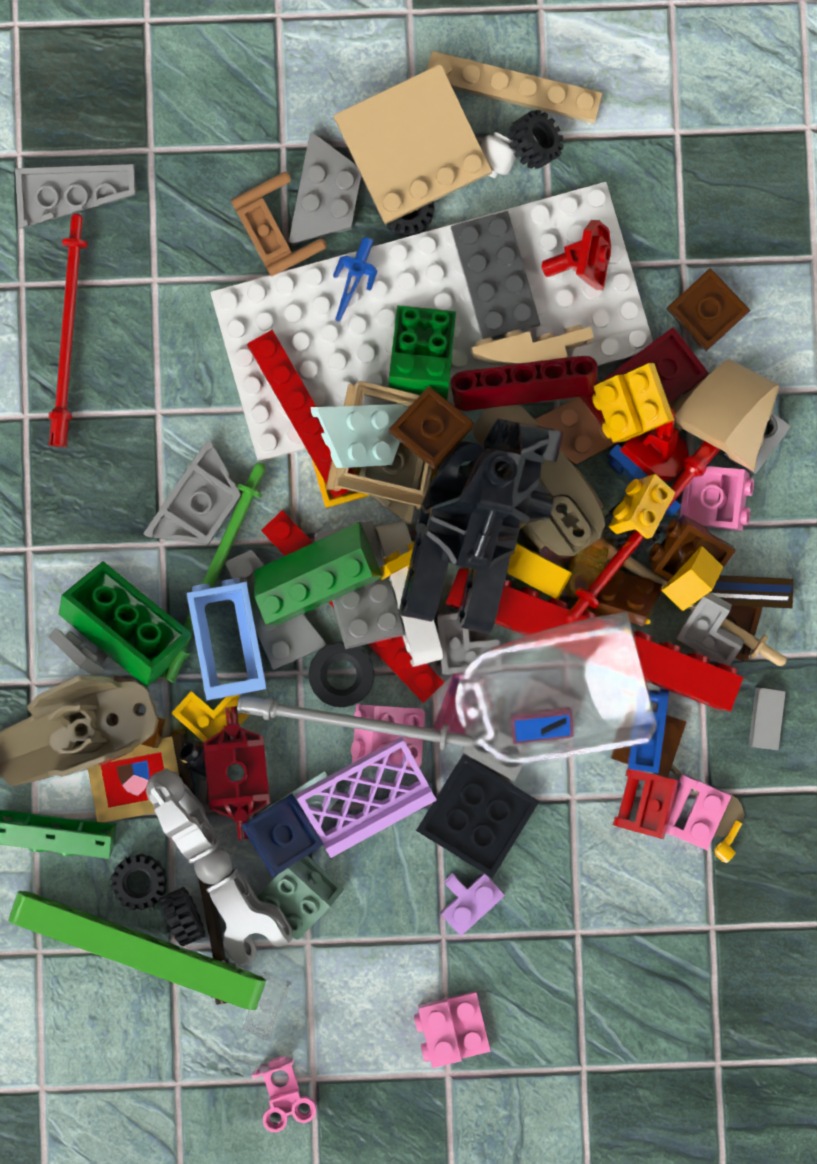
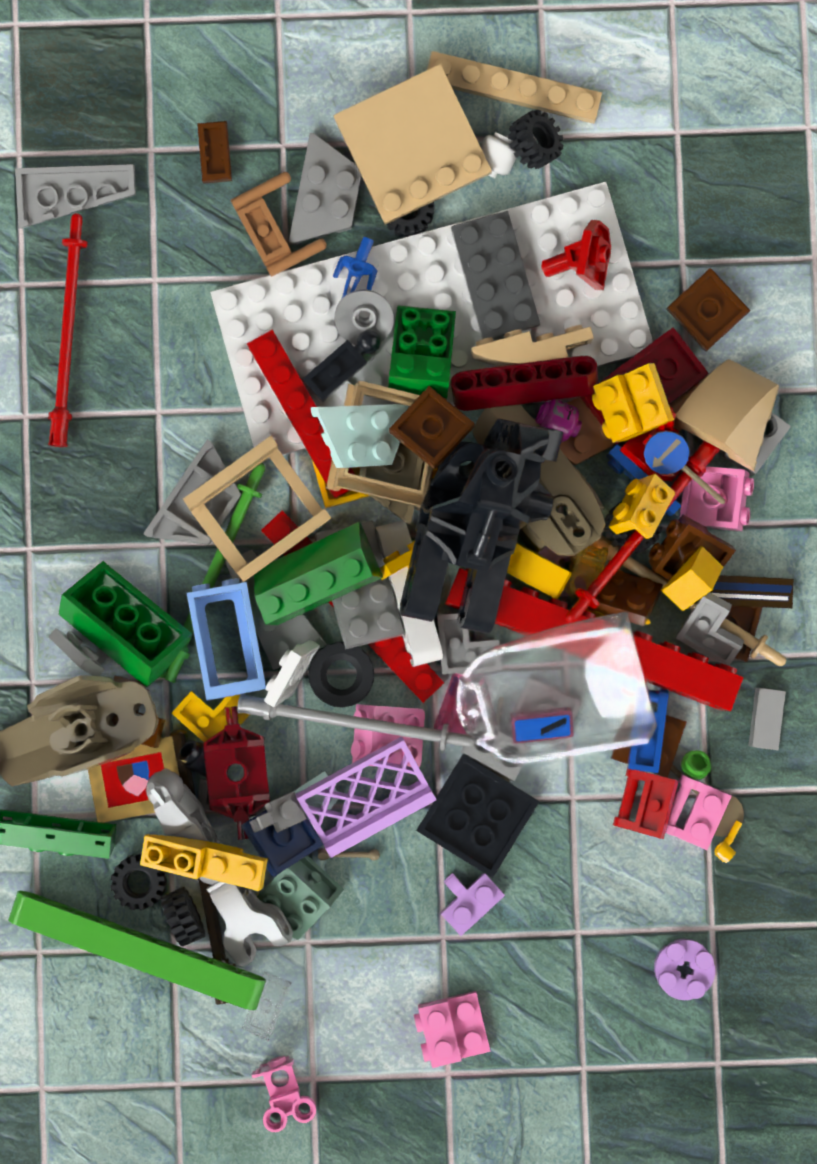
(196, 500): none -> tan piece
(203, 859): none -> yellow slope
(214, 152): none -> reddish brown plate
(281, 813): none -> light grey plate
(294, 666): none -> white plate
(341, 365): none -> black plate
(351, 324): none -> light grey dish
(374, 854): none -> dark tan hinge
(560, 417): none -> magenta head
(668, 453): none -> blue piece
(675, 954): none -> lavender plate
(696, 764): none -> bright green plate

